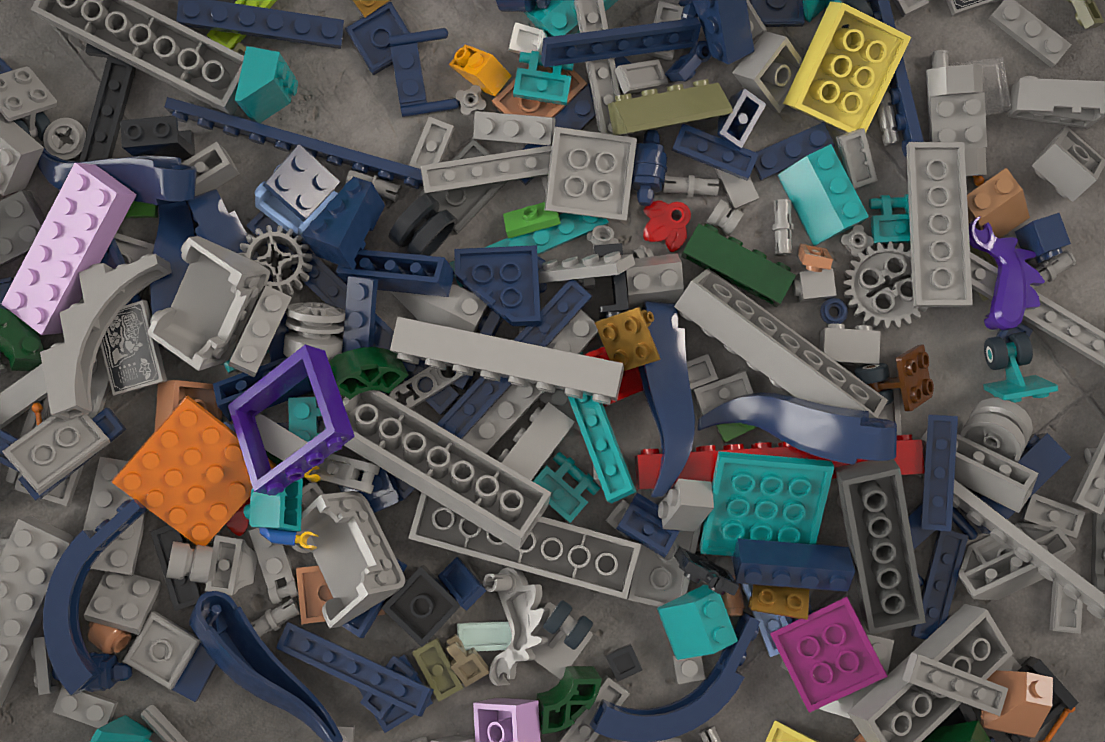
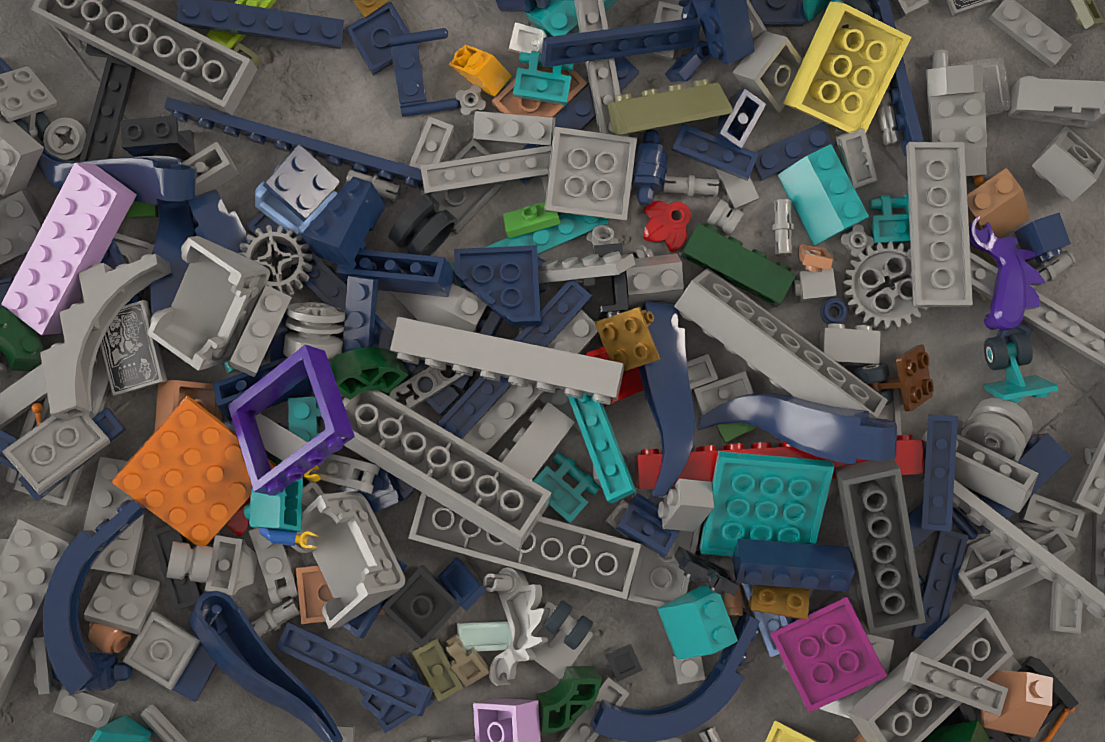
(264, 84): teal slope -> none
(641, 76): light grey tile -> none

